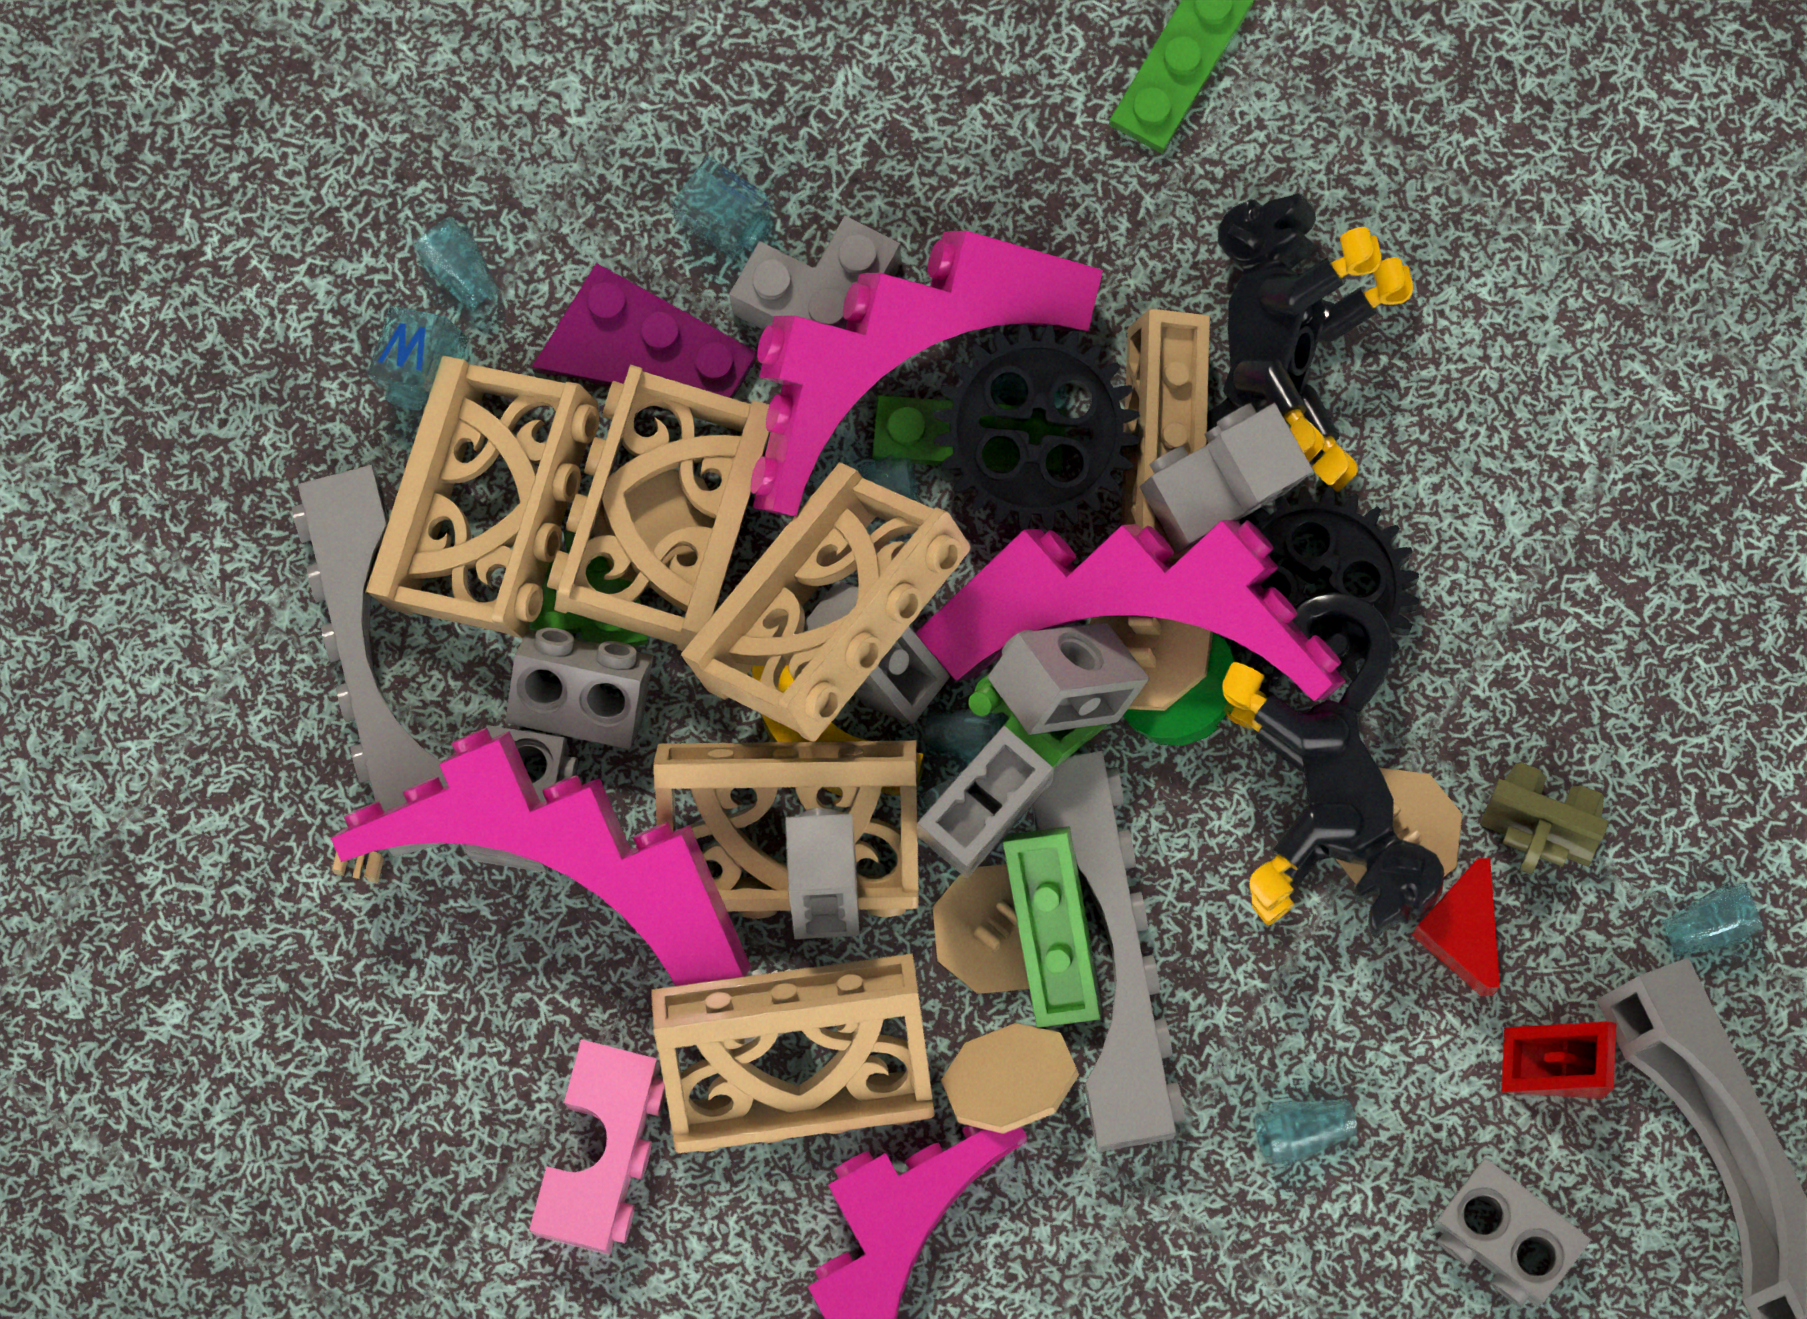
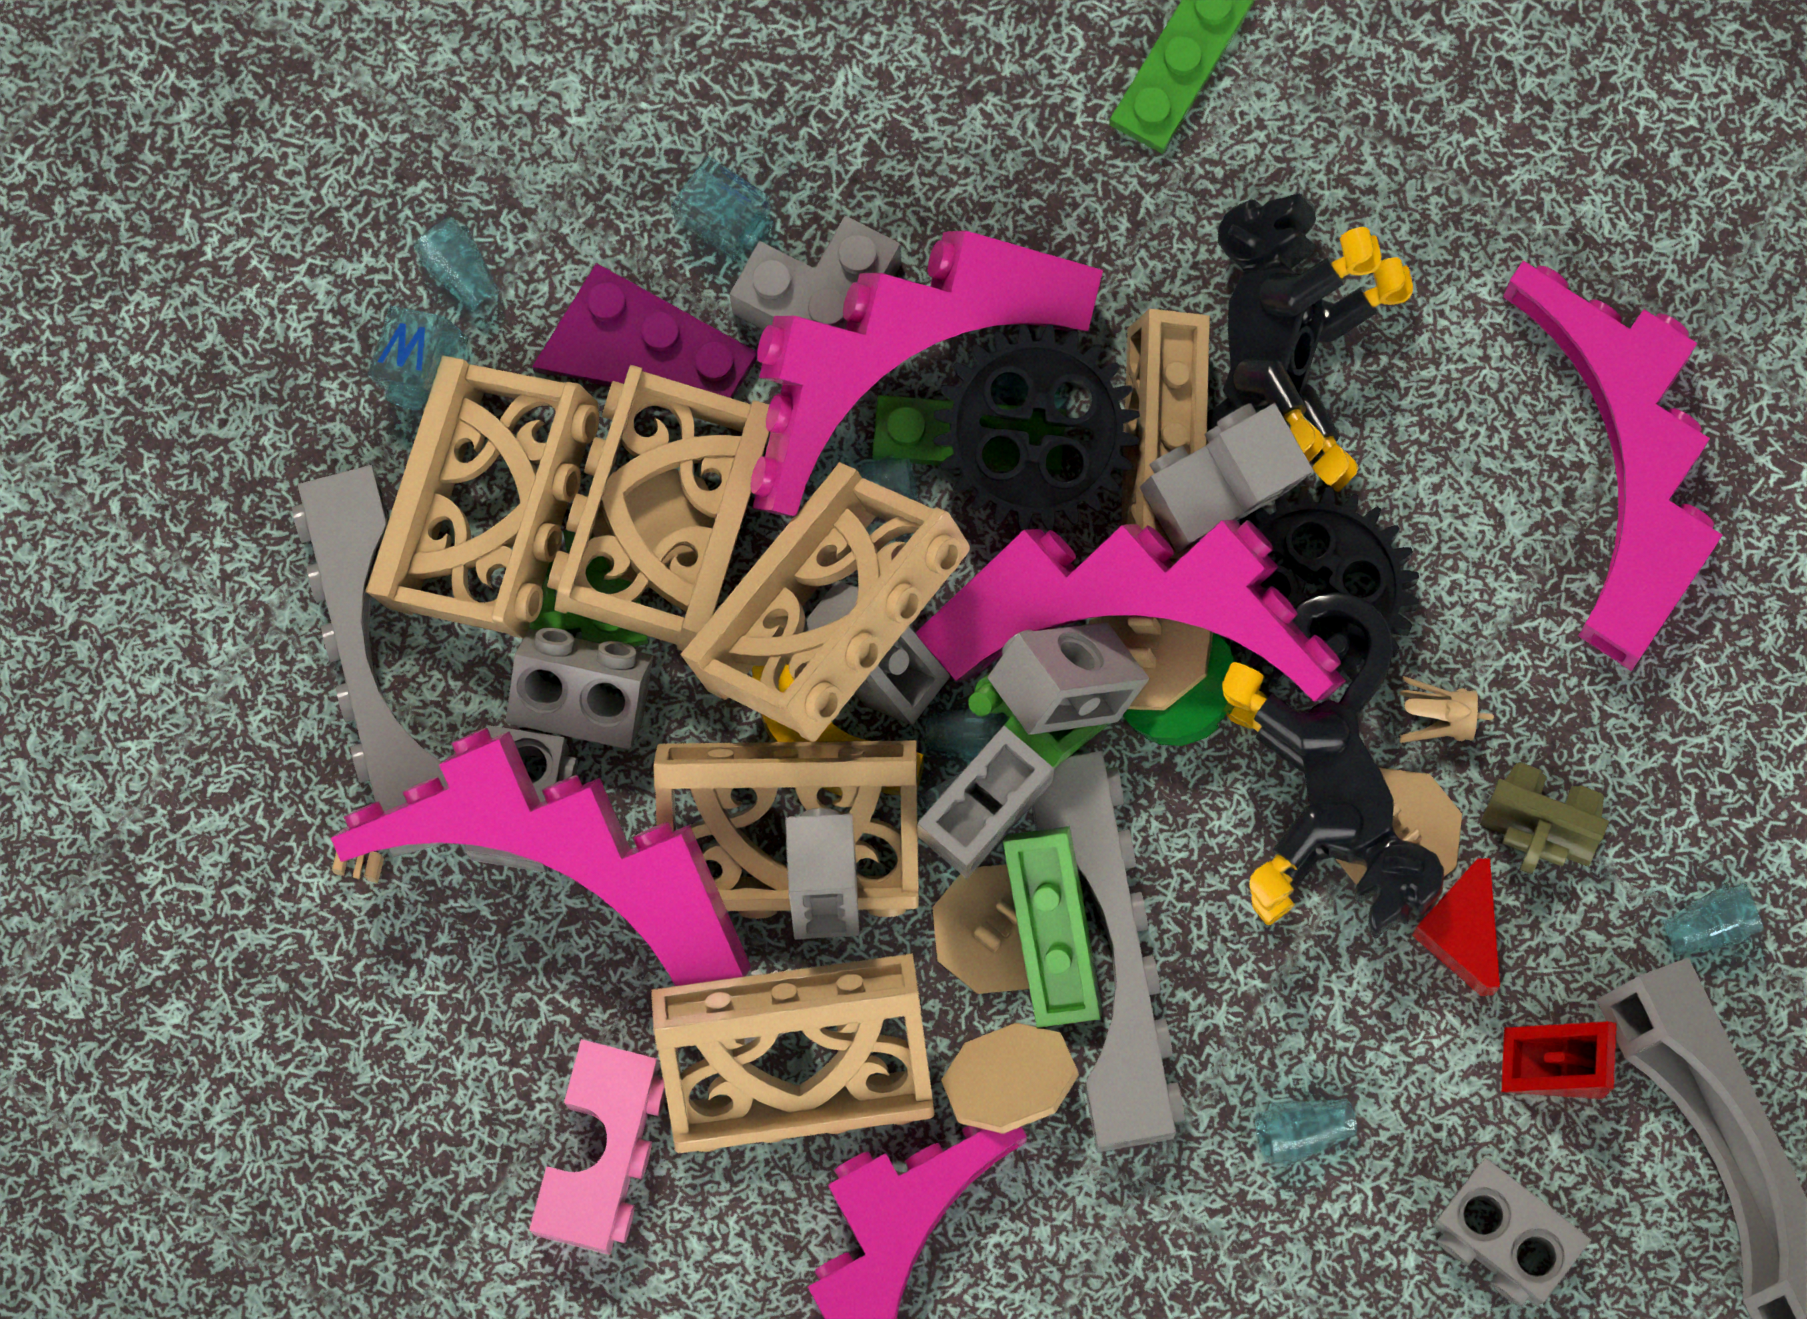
(1455, 710): none -> tan piece
(1653, 450): none -> dark pink arch

